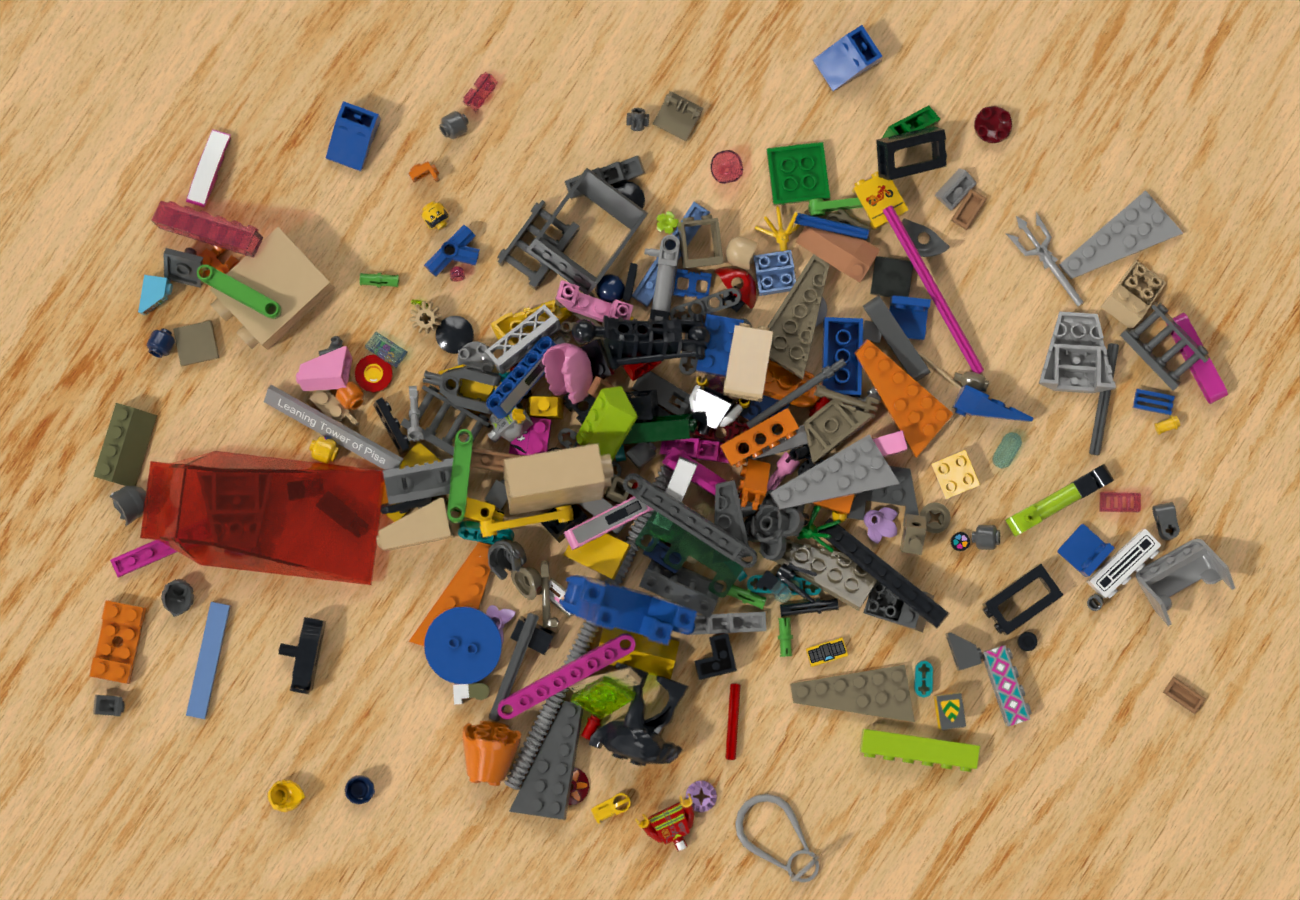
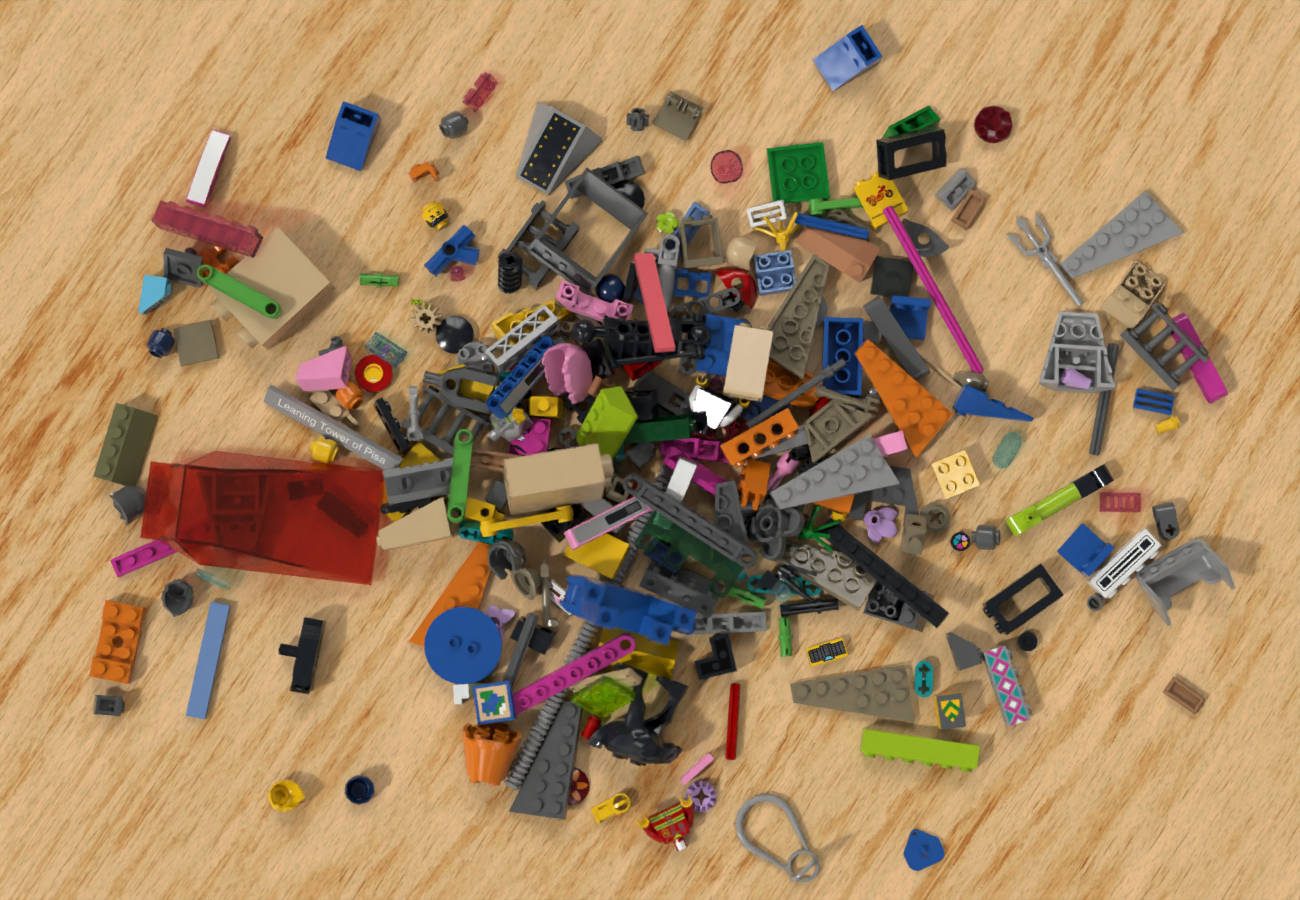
(213, 579): none -> clear light blue tile
(494, 702): none -> tile
(510, 272): none -> black piece
(553, 148): none -> wedge
(654, 302): none -> coral tile
(692, 772): none -> bright pink tile
(782, 209): none -> white tile
(919, 845): none -> blue piece
(1075, 379): none -> lavender cone

